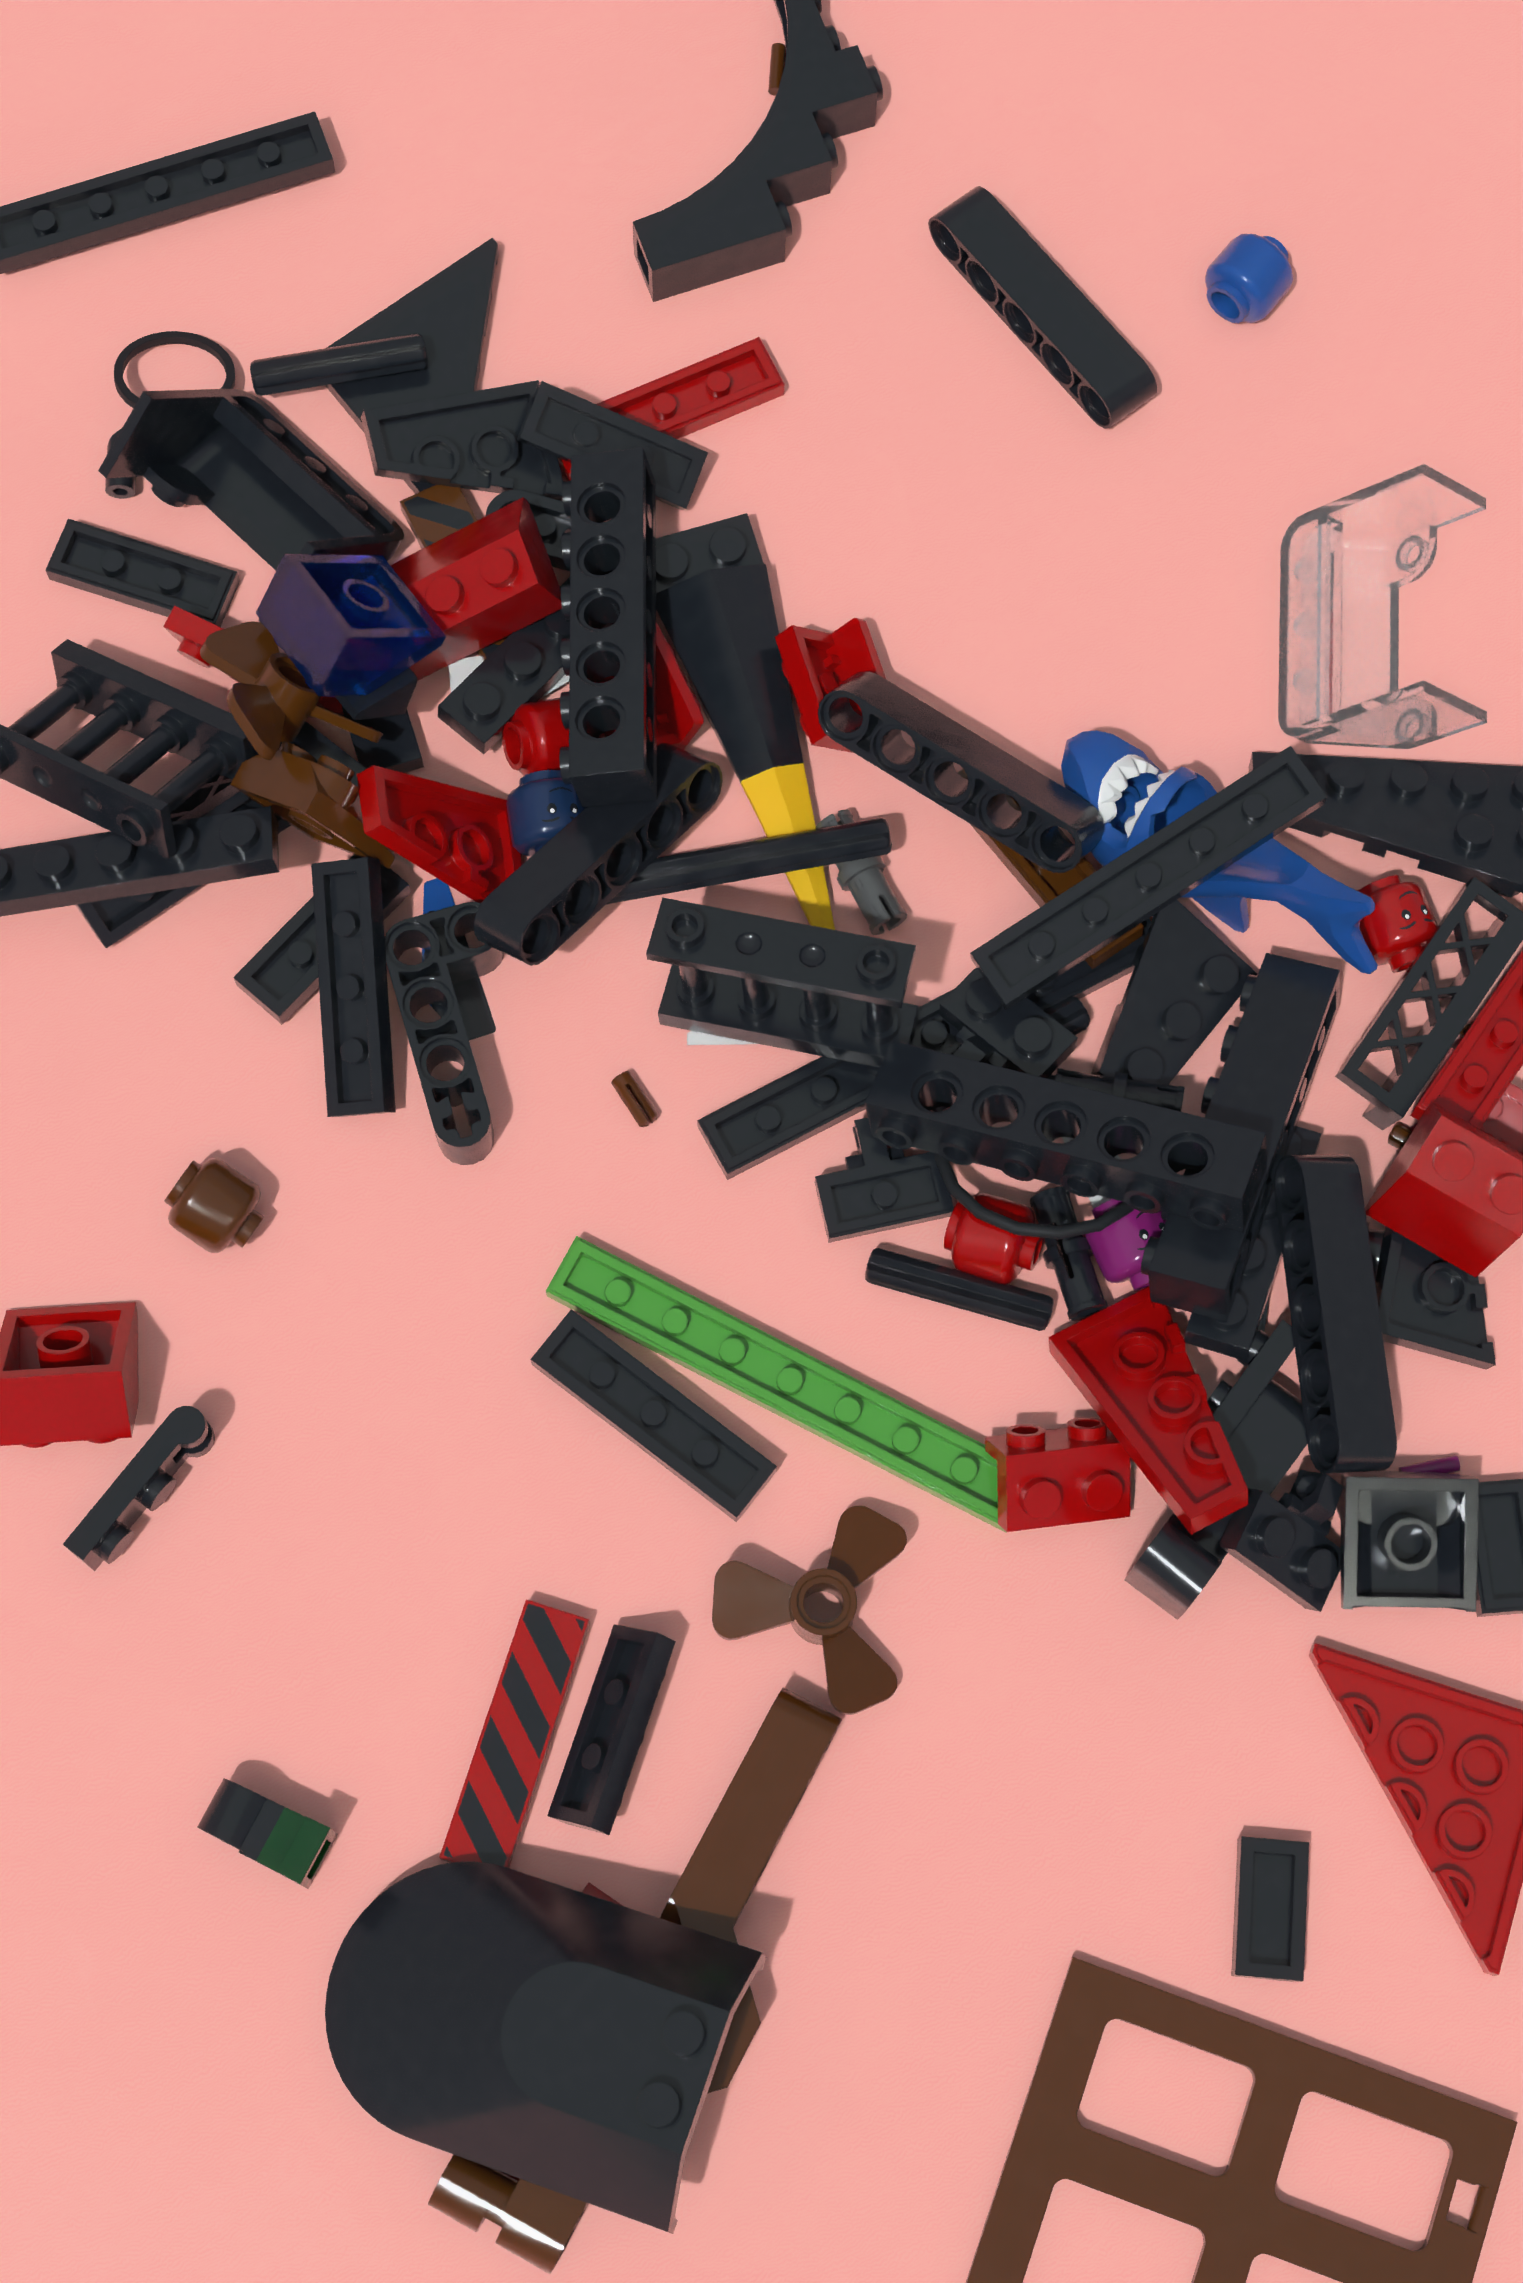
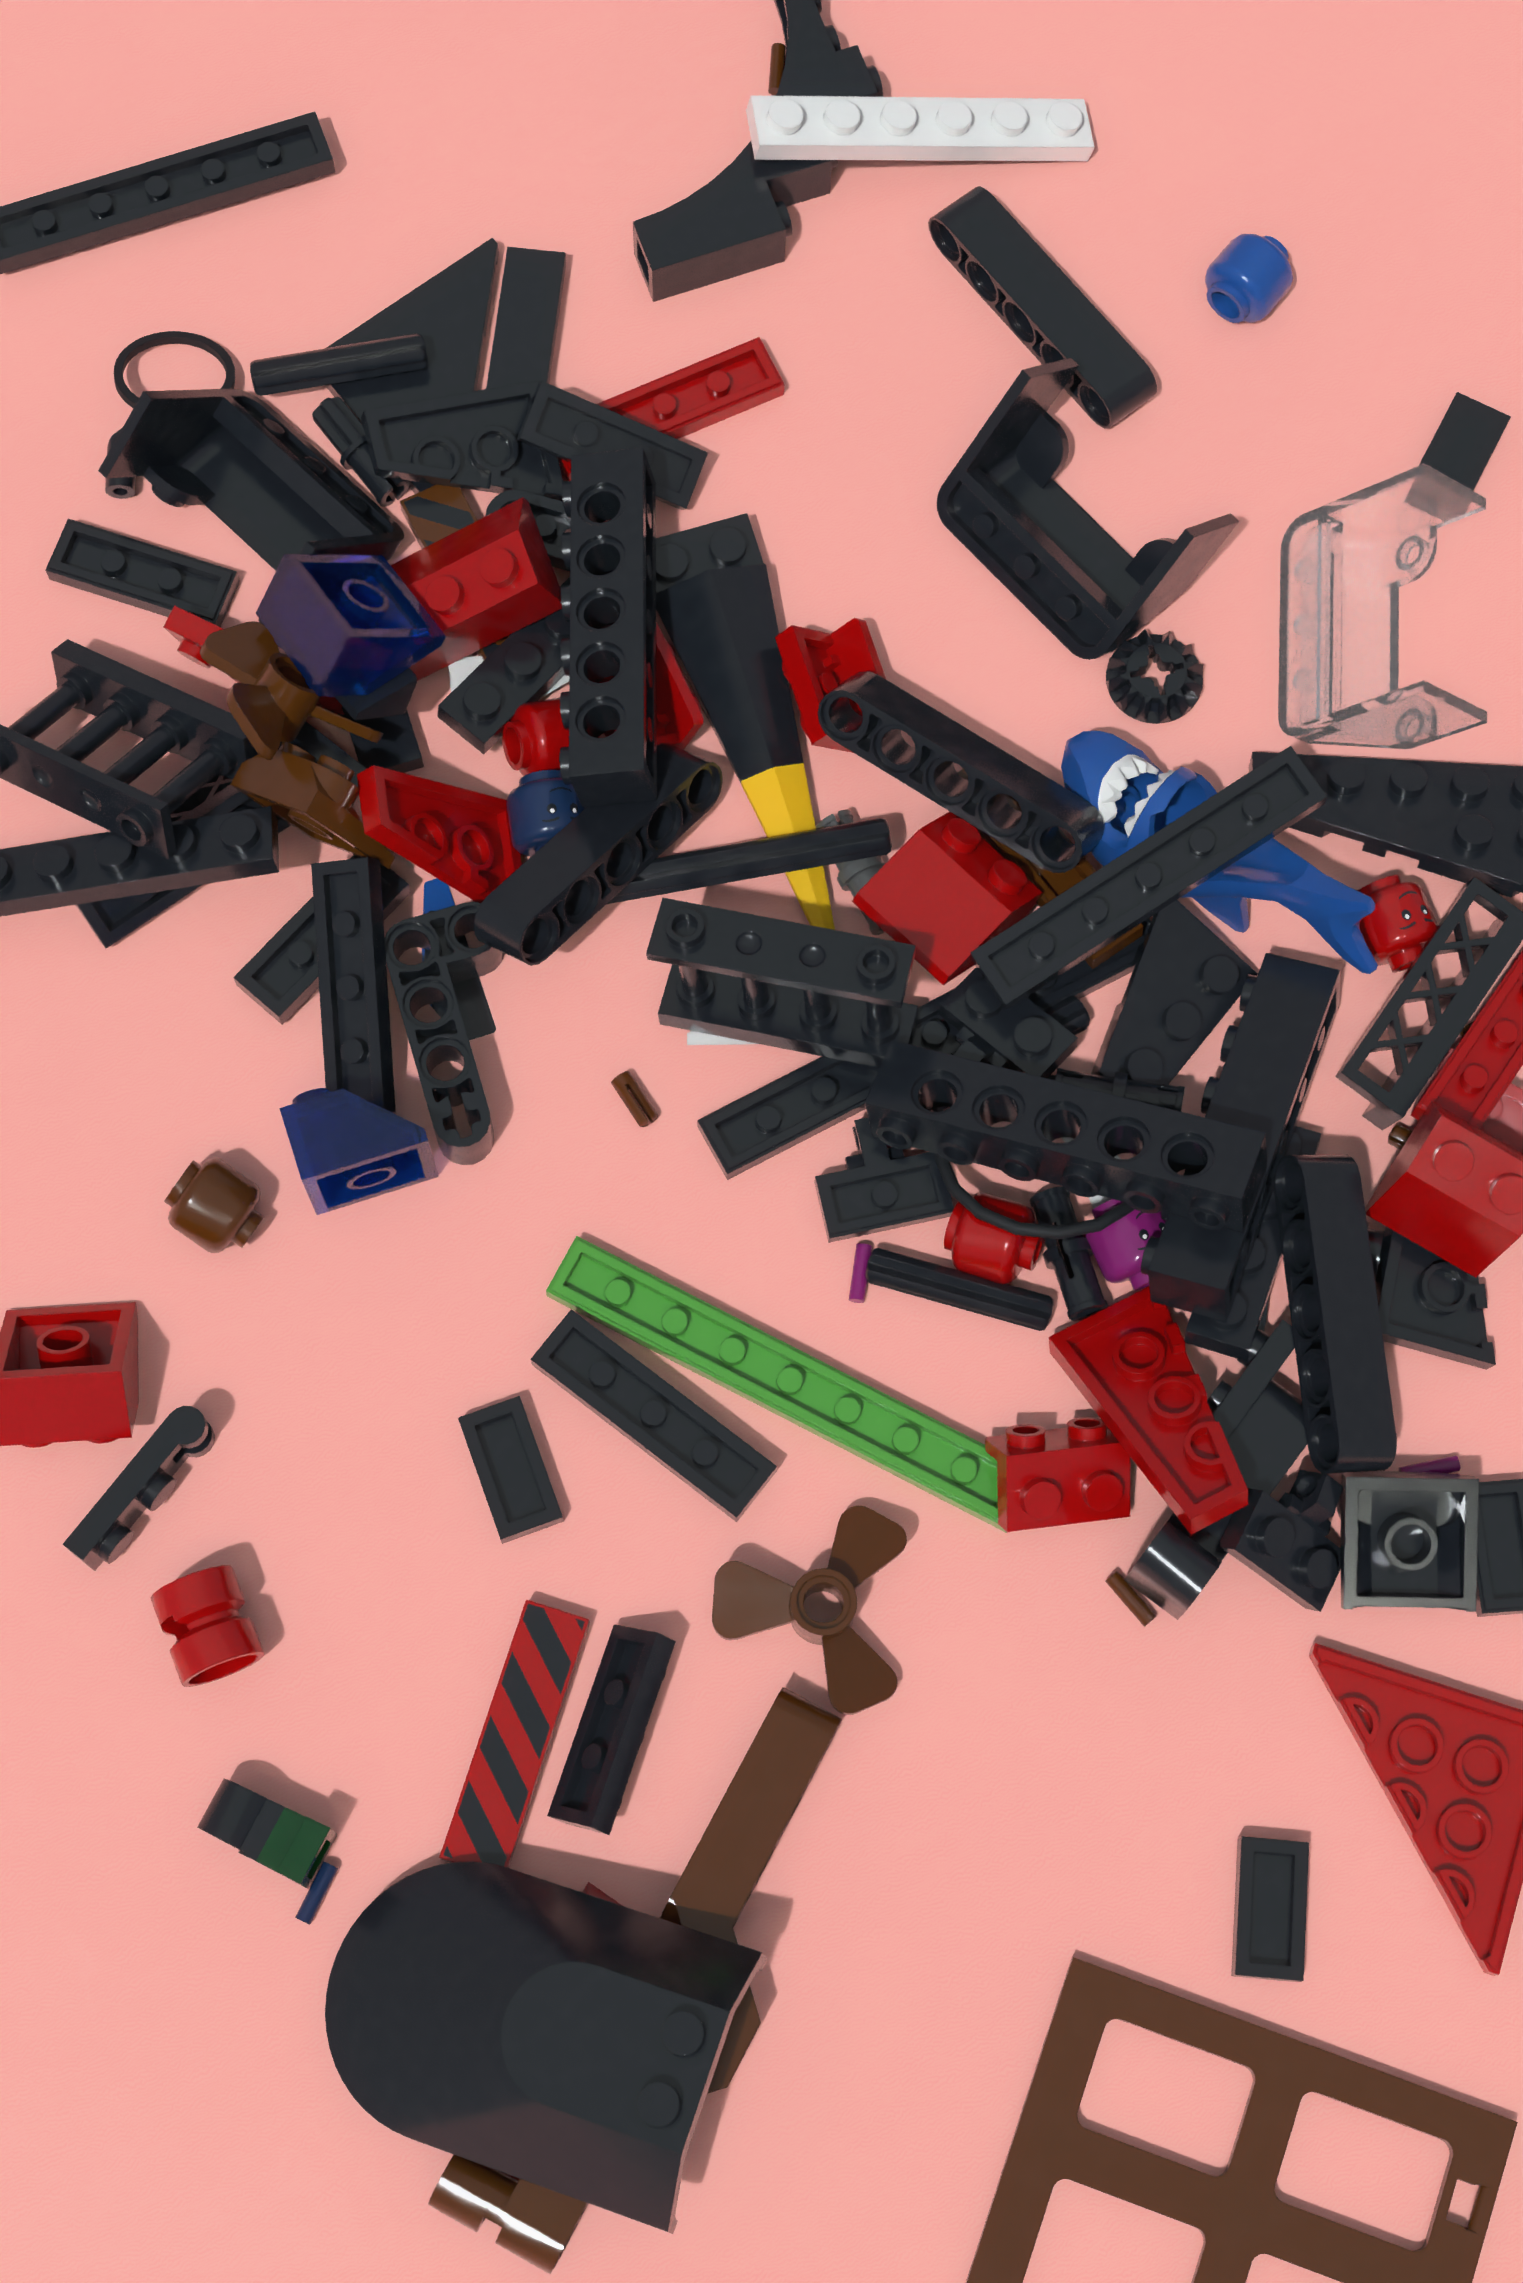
(207, 1625): none -> red wheel
(316, 1893): none -> dark blue piece
(349, 439): none -> black axle
(353, 1148): none -> clear blue slope
(510, 1469): none -> black tile
(527, 317): none -> black tile
(858, 1279): none -> magenta piece
(918, 128): none -> white plate
(947, 895): none -> red slope
(1045, 544): none -> black windscreen
(1130, 1598): none -> reddish brown piece
(1138, 695): none -> black gear
(1465, 440): none -> black tile

